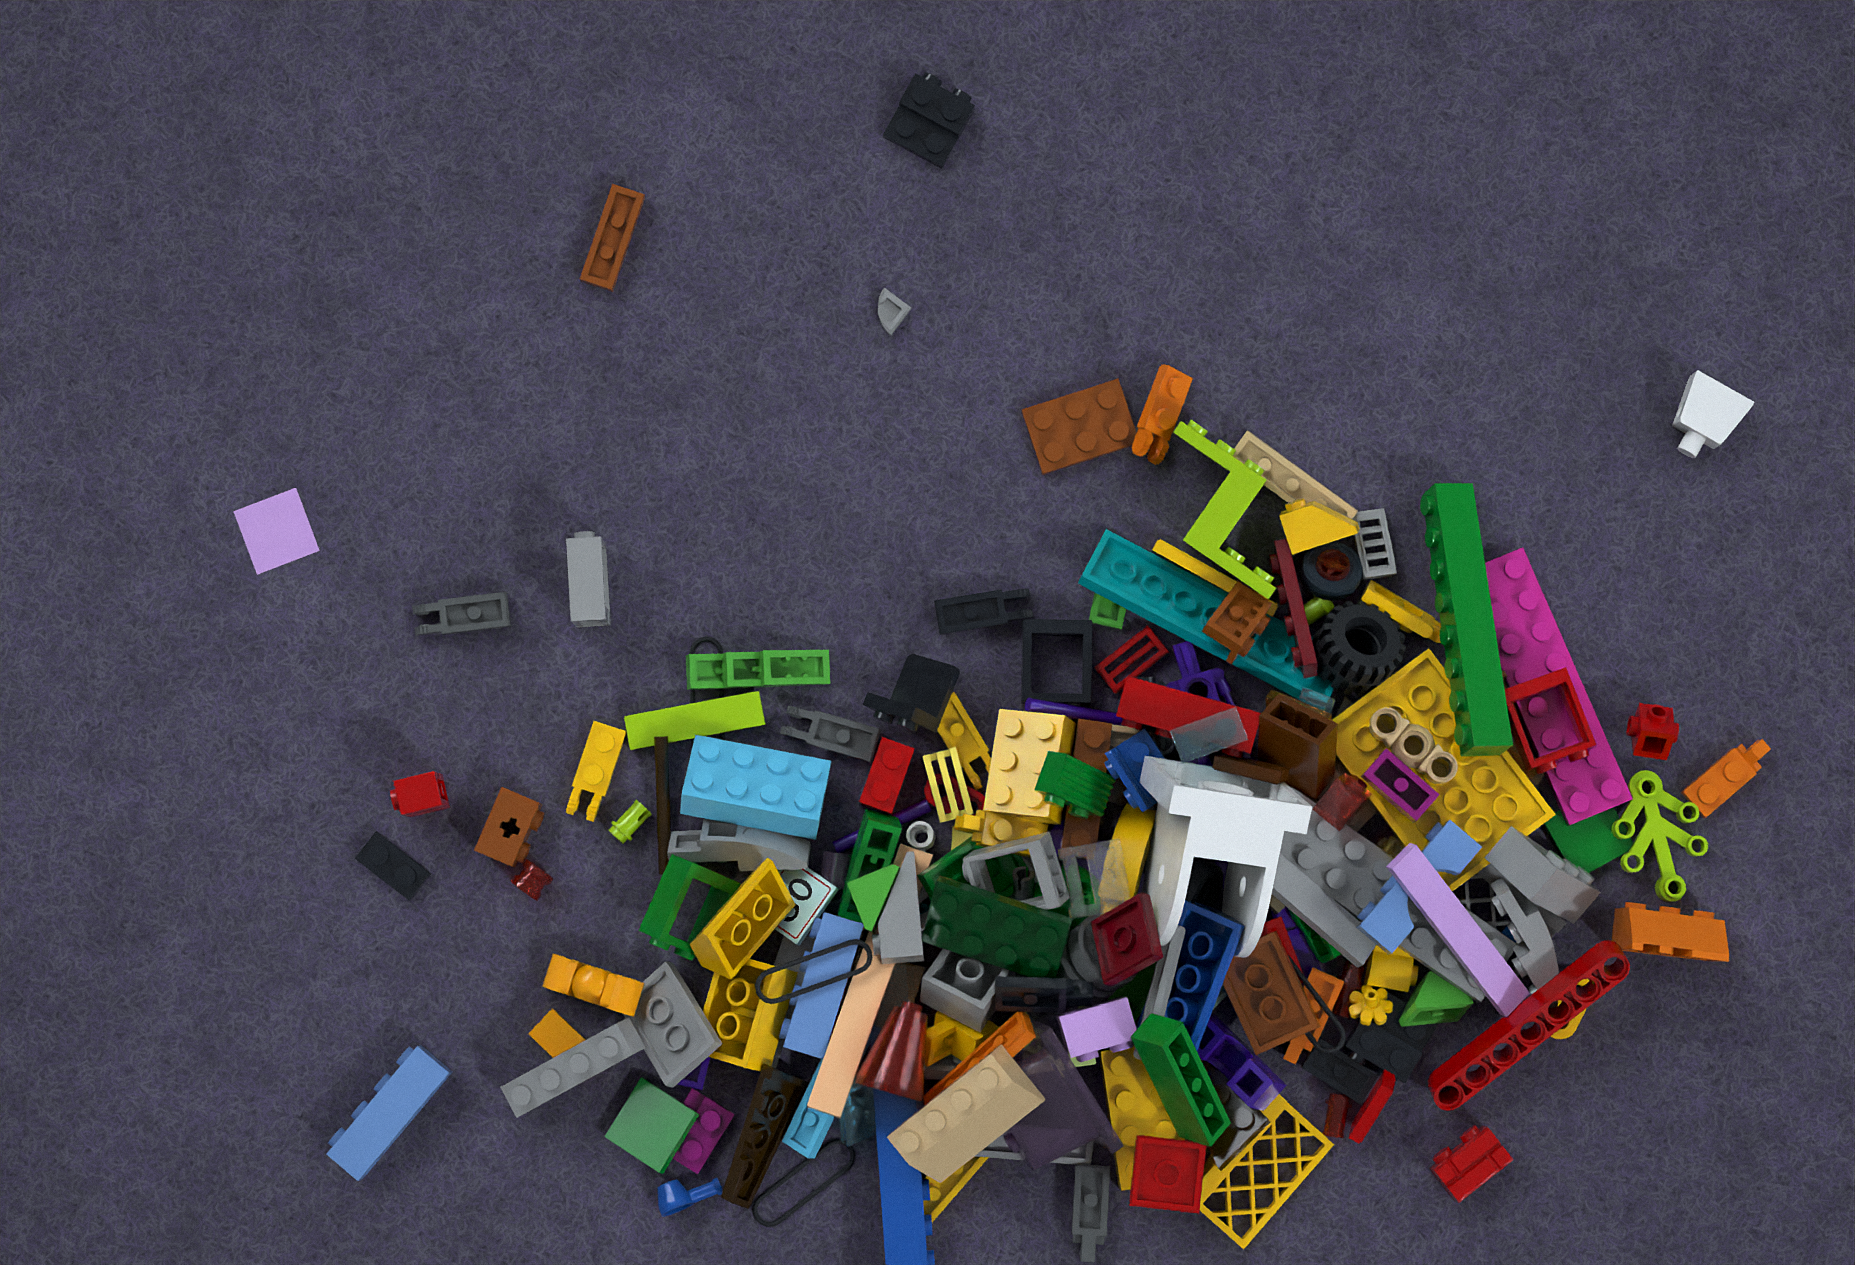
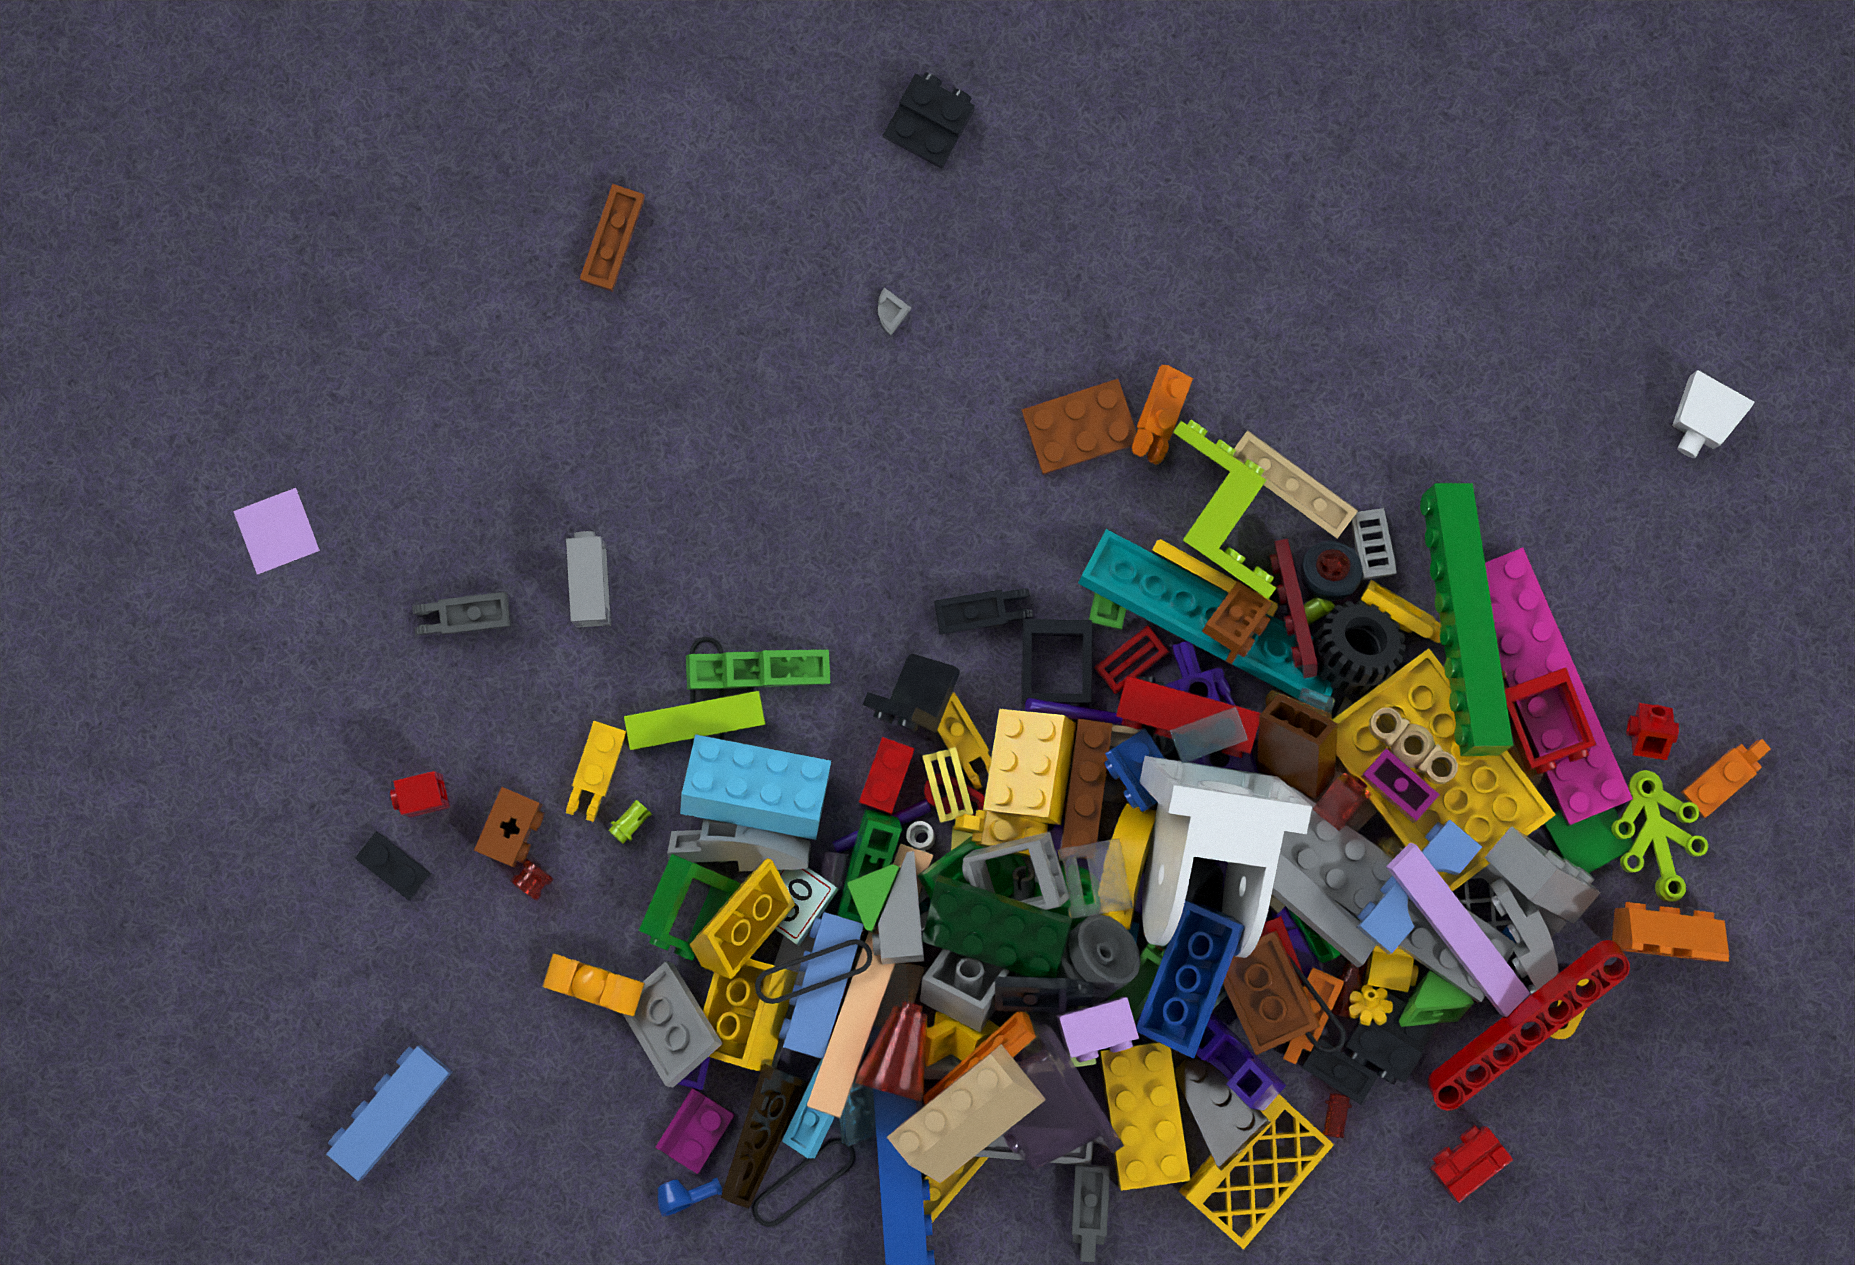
(555, 1034): light orange tile -> none
(573, 1067): light grey brick -> none
(652, 1125): green tile -> none
(662, 800): dark brown bar -> none
(835, 734): dark grey hinge -> none
(1074, 784): green brick -> none
(1126, 939): dark red tile -> none
(1163, 978): light grey axle -> none
(1167, 1174): red tile -> none
(1180, 1079): green brick -> none
(1251, 768): reddish brown tile -> none
(1314, 525): yellow slope -> none
(1372, 1107): red tile -> none

